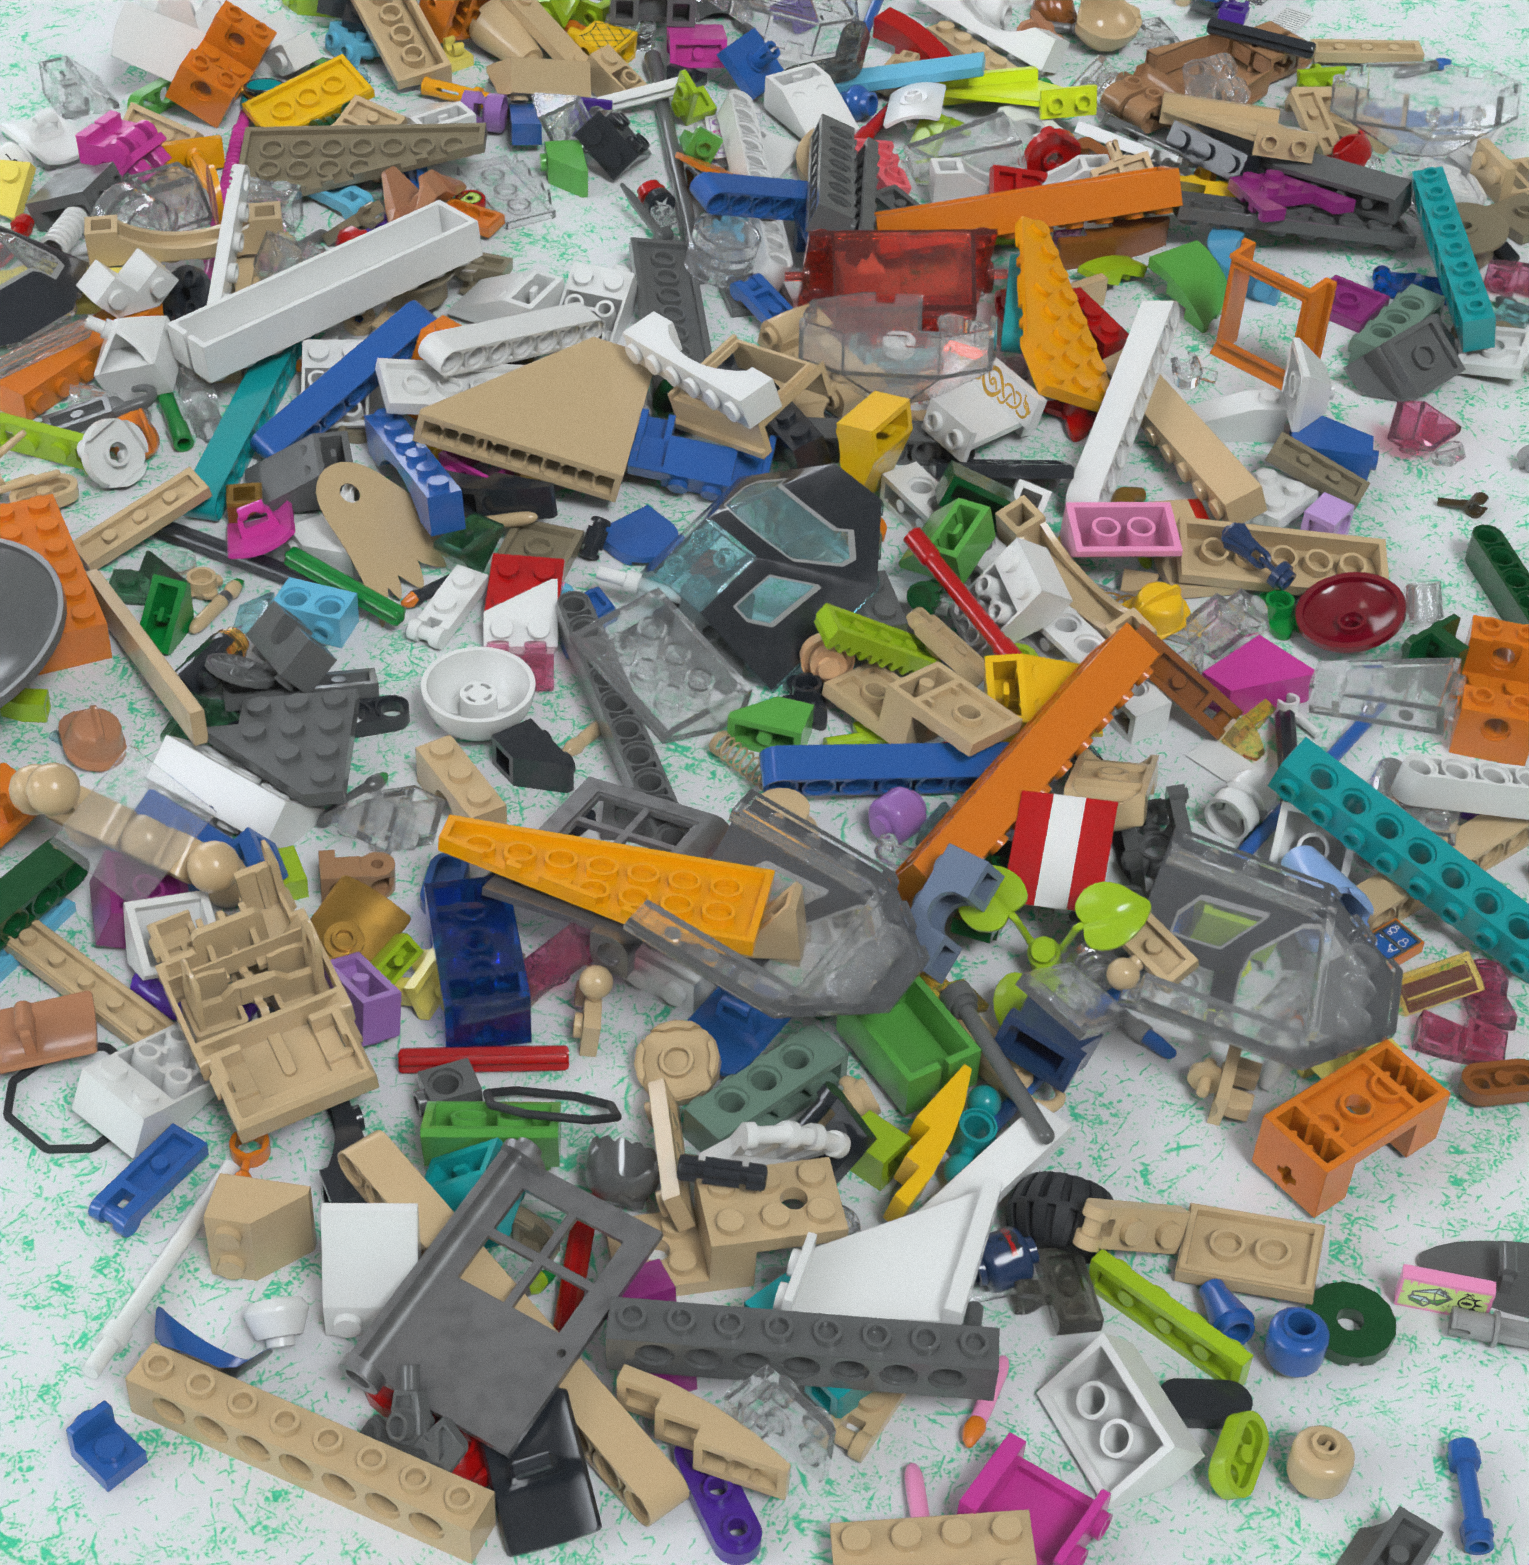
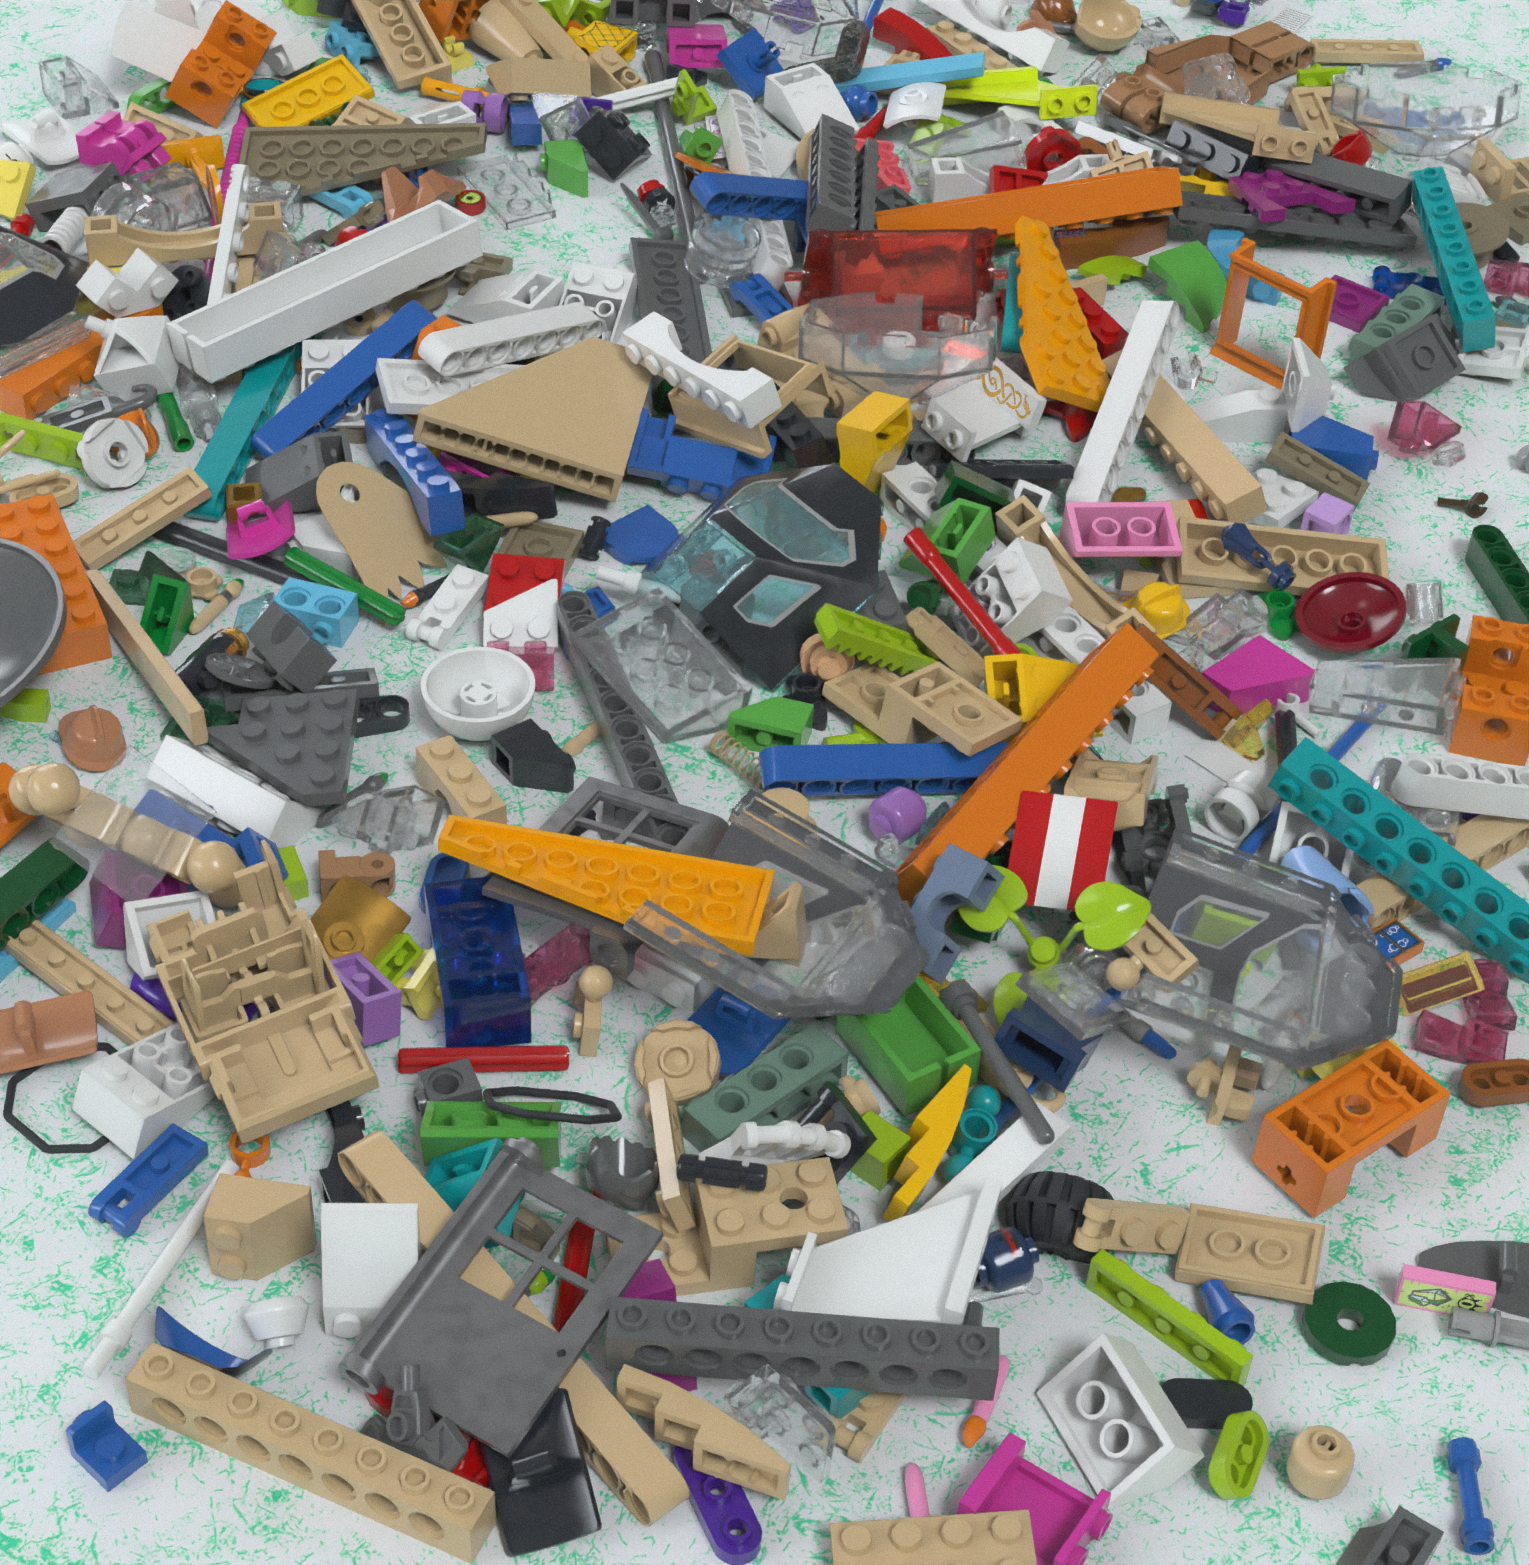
(488, 220): orange plate -> none
(1065, 1289): clear smoke plate -> none
(1261, 38): black axle -> none
(1296, 1342): blue head -> none

